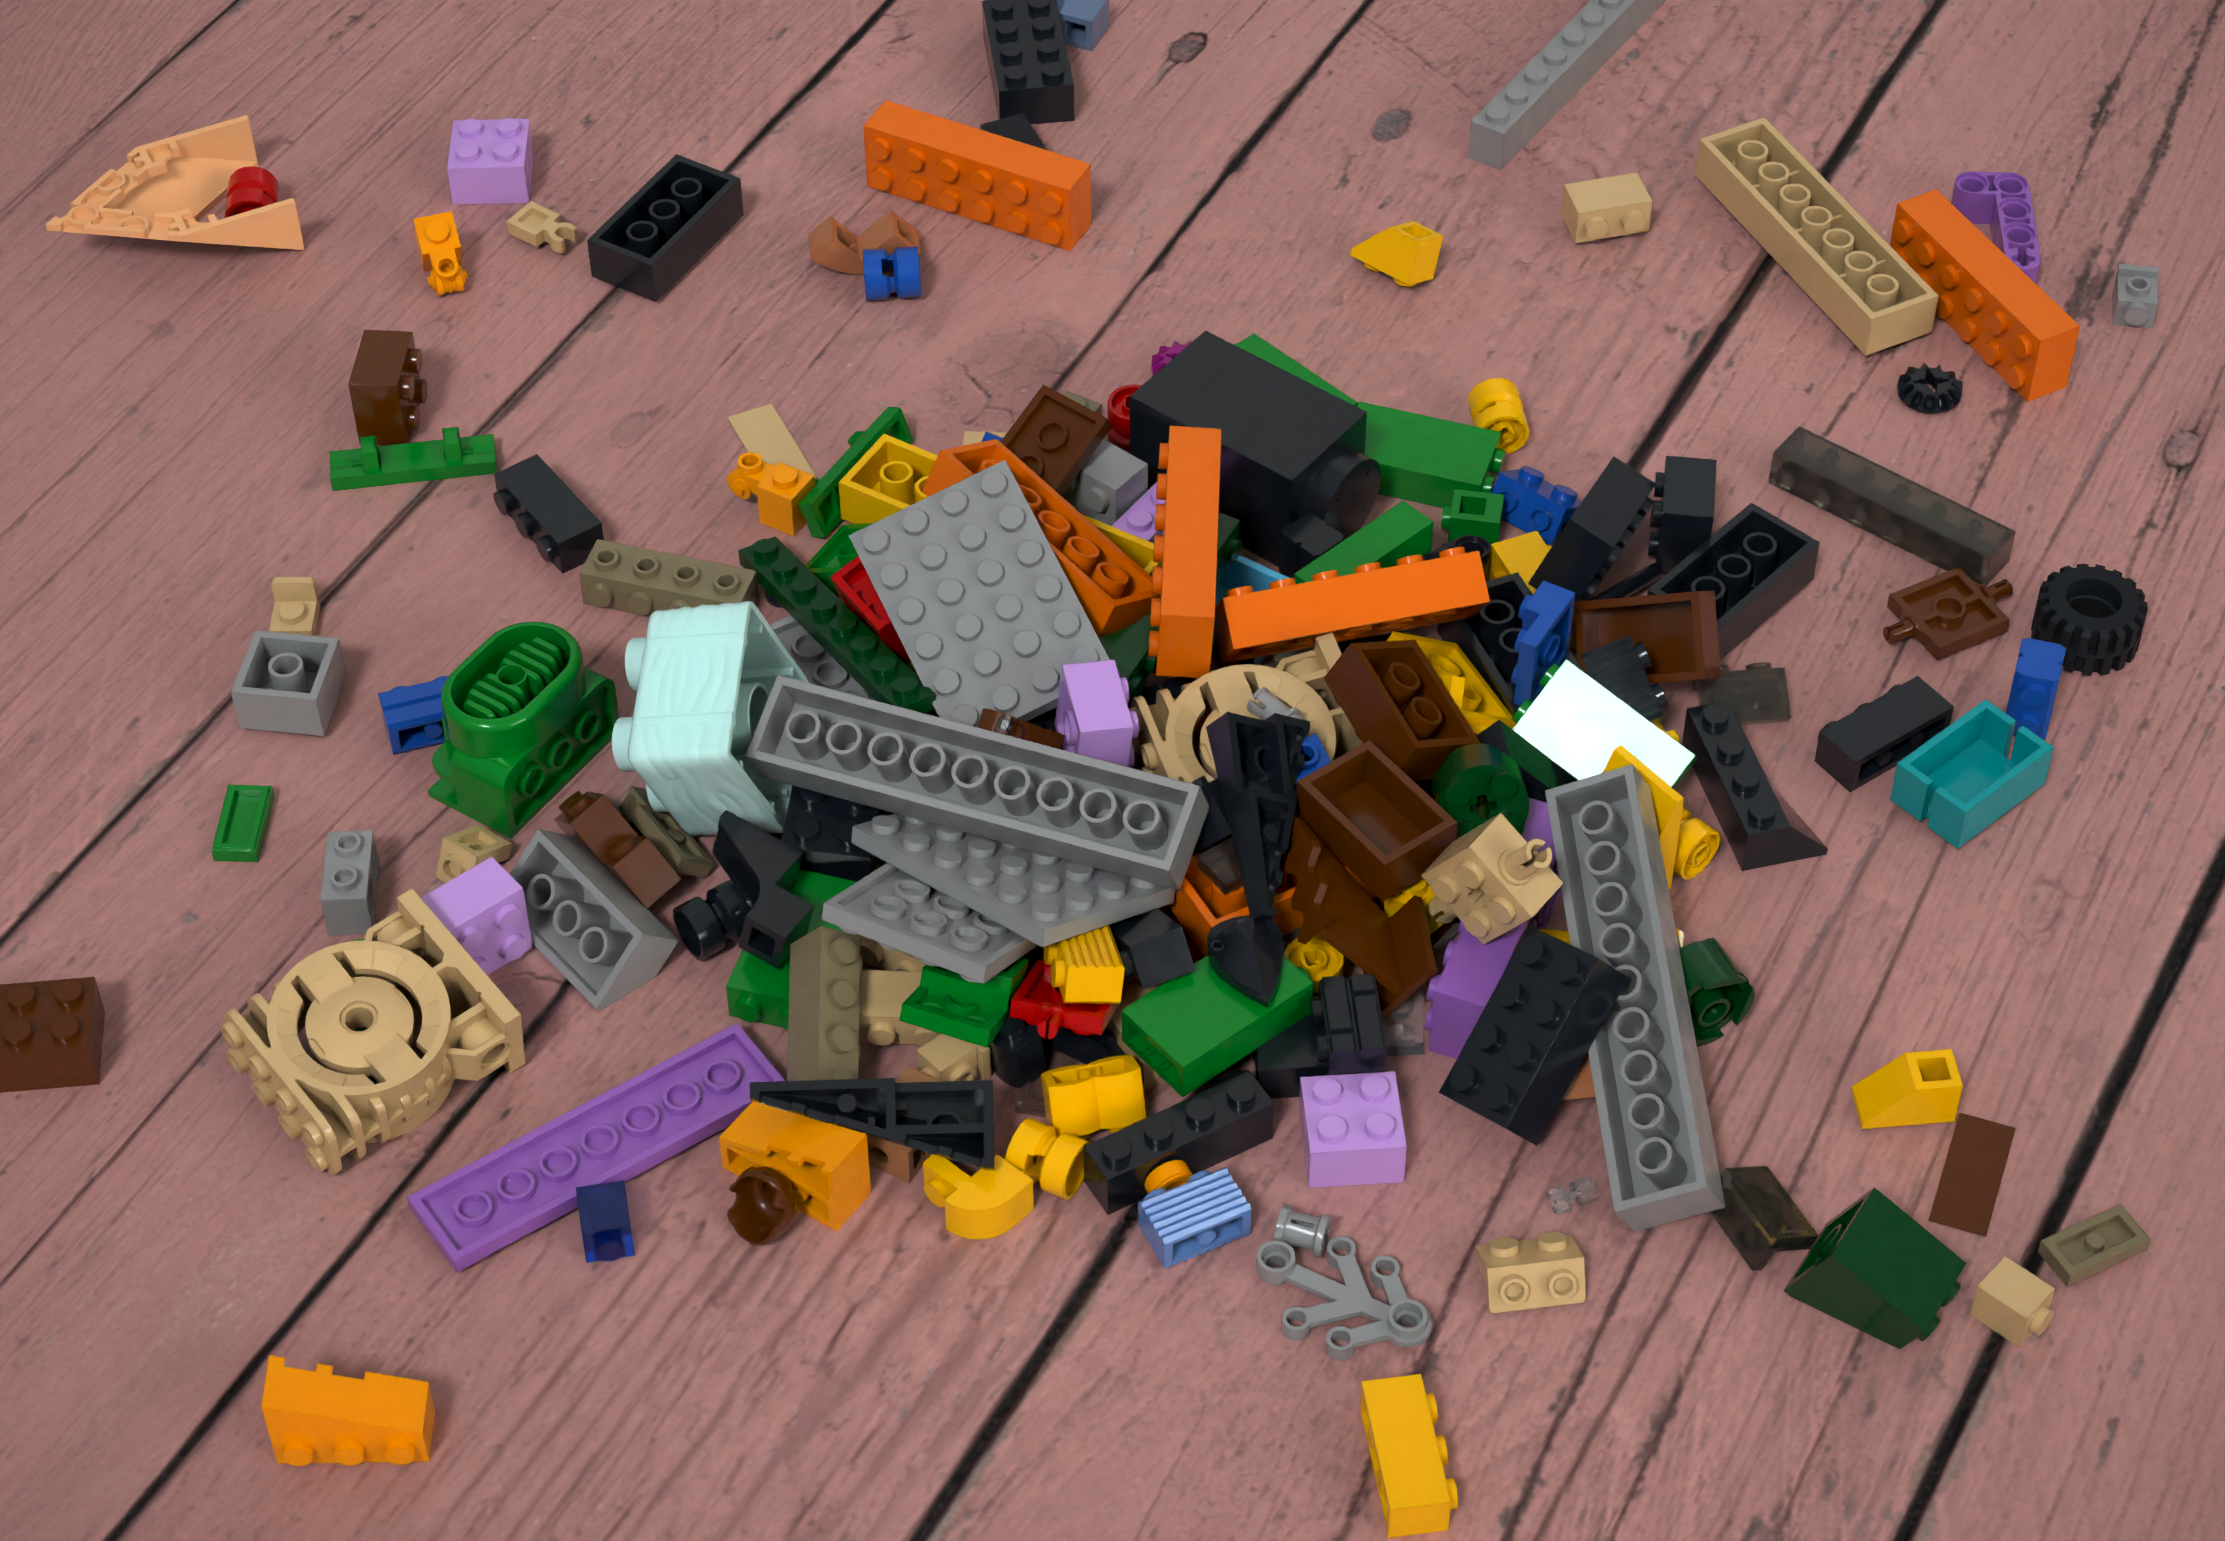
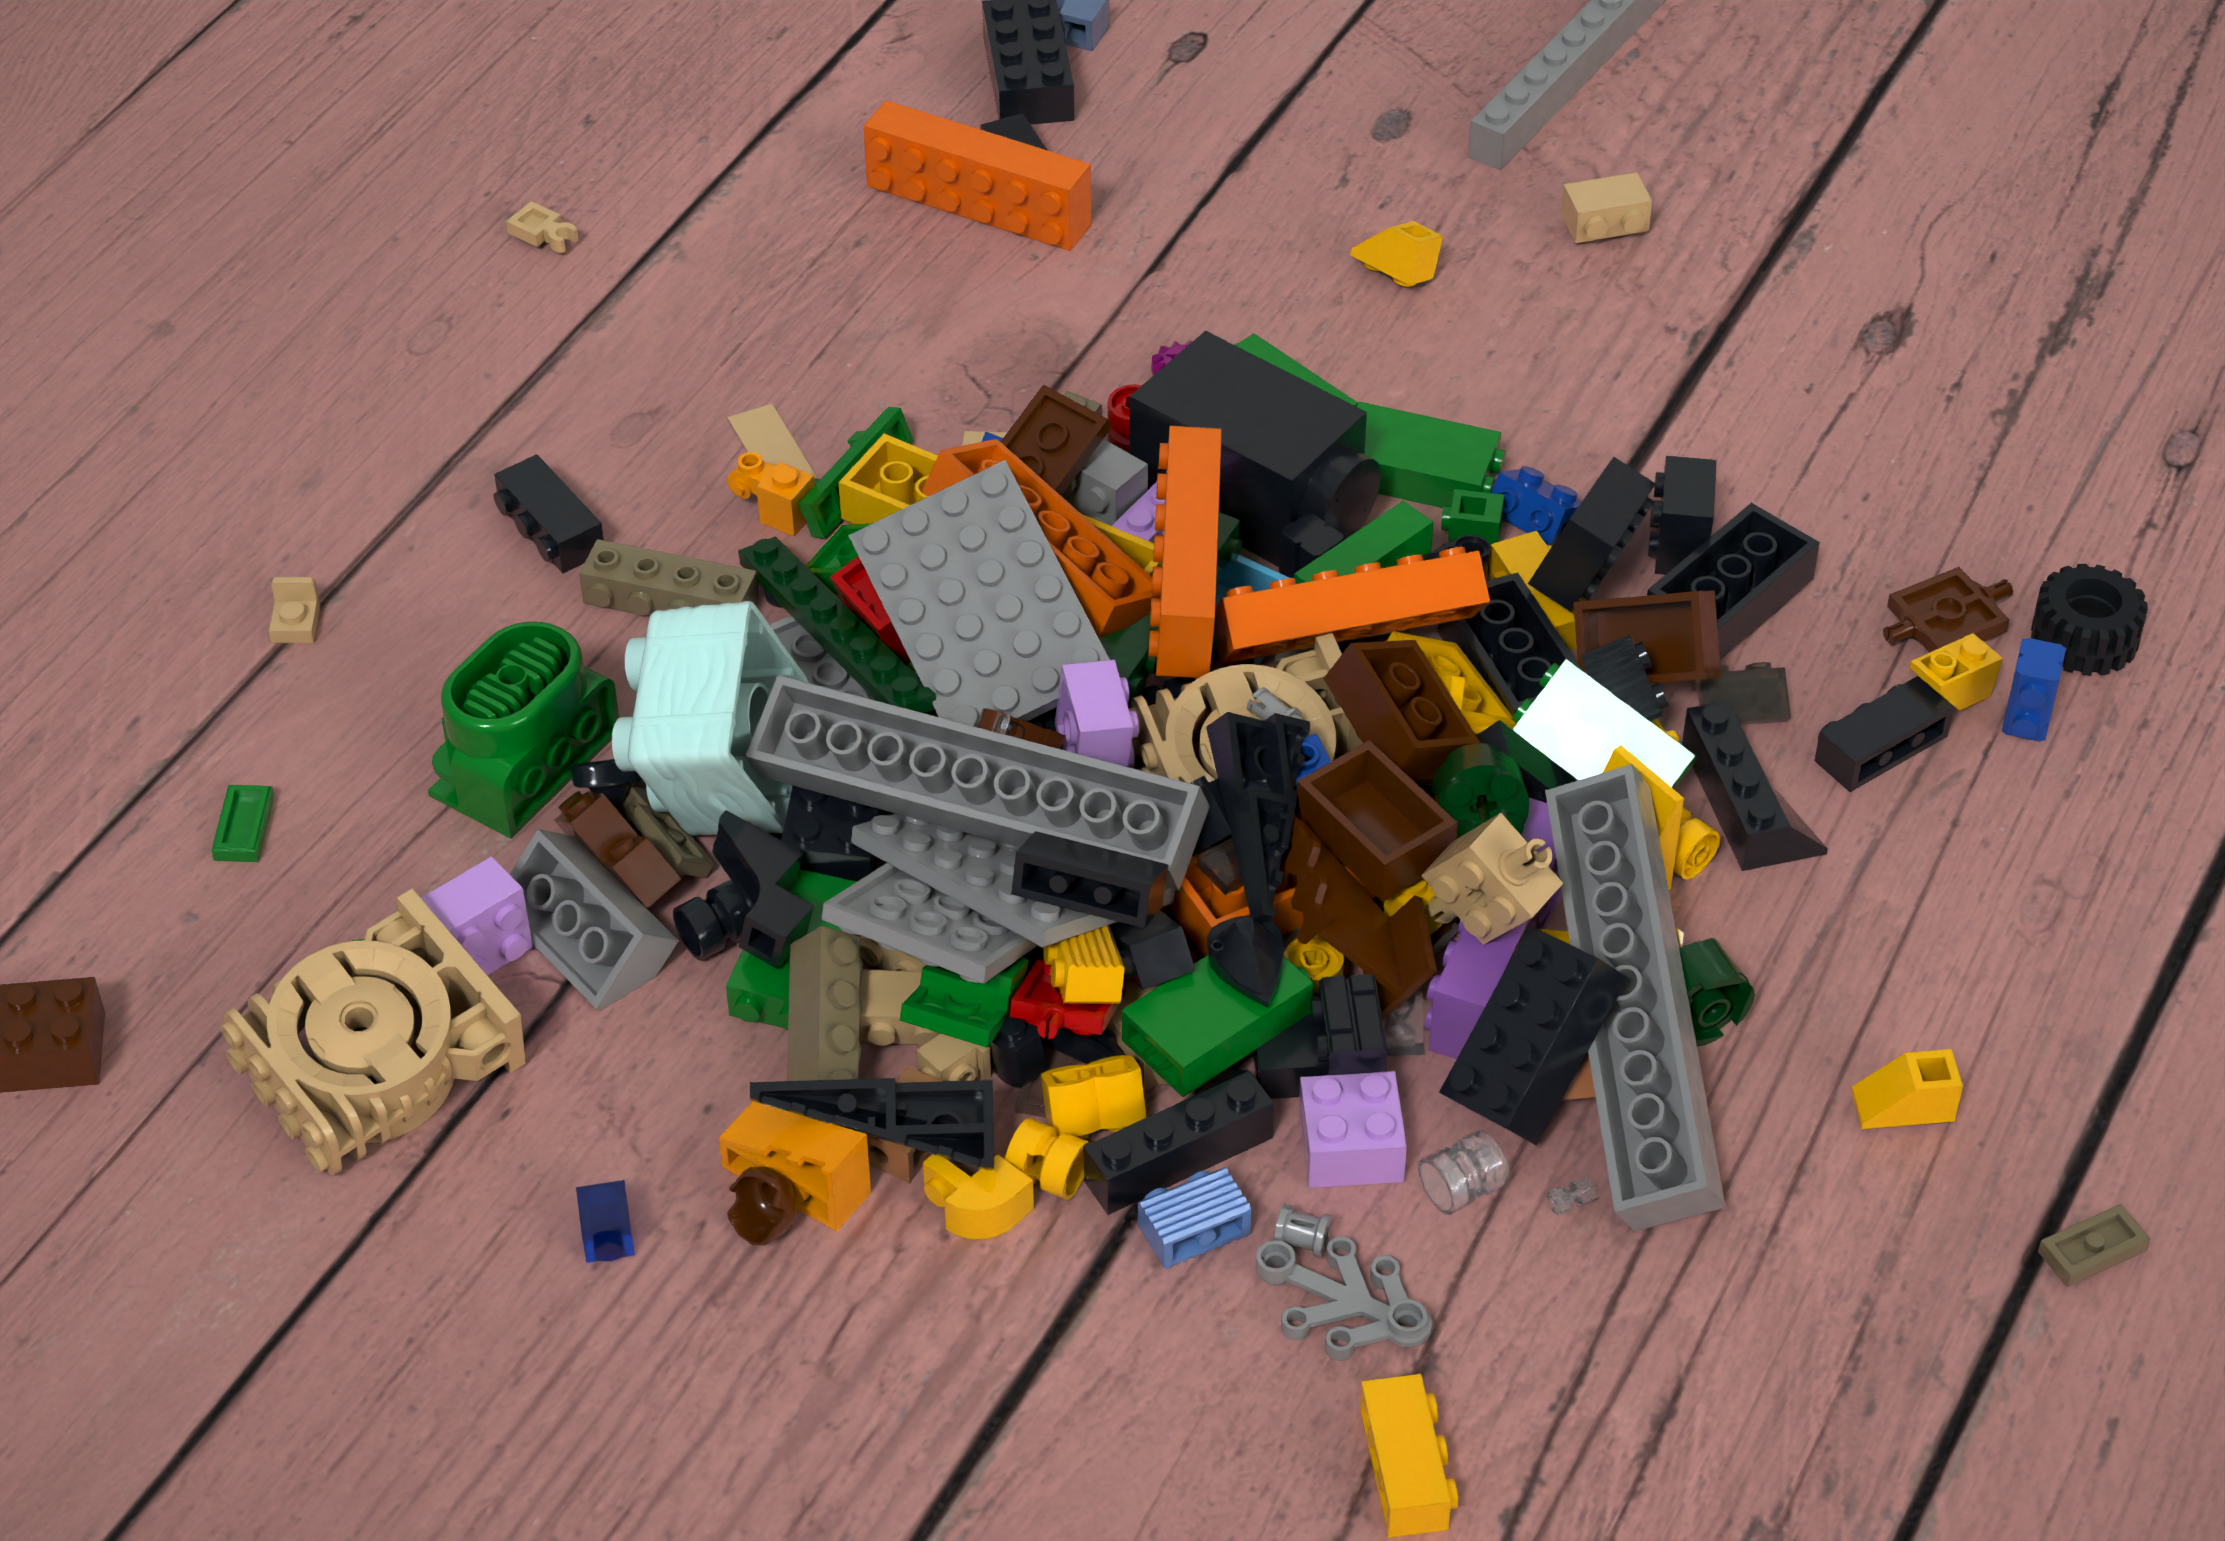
(174, 185): light nougat windscreen -> none
(250, 189): red wheel -> none
(289, 683): light grey brick -> none
(346, 1418): light orange wedge -> none
(350, 882): light grey brick -> none
(387, 386): reddish brown brick -> none
(413, 461): green hinge -> none
(413, 715): blue brick -> none
(440, 252): light orange brick -> none
(469, 848): tan bracket -> none
(490, 161): lavender brick -> none
(593, 1144): medium lavender plate -> none
(604, 778): none -> black piece
(665, 227): black brick -> none
(842, 250): nougat brick -> none
(905, 268): blue wheel -> none
(1089, 879): none -> black brick
(1168, 1176): light orange tile -> none
(1461, 1173): none -> clear wheel
(1499, 407): yellow wheel -> none
(1532, 1272): tan bracket -> none
(1543, 637): blue plate -> none
(1632, 583): black bar -> none
(1761, 1216): clear smoke bracket -> none
(1816, 236): tan brick -> none
(1878, 1272): dark green slope -> none
(1891, 506): clear smoke brick -> none
(1918, 395): black gear -> none
(1960, 671): none -> yellow slope
(1965, 775): teal piece -> none
(1972, 1174): reddish brown sticker -> none
(1986, 296): orange brick -> none
(2006, 205): medium lavender beam -> none
(2013, 1302): tan brick -> none
(2135, 296): light grey brick -> none

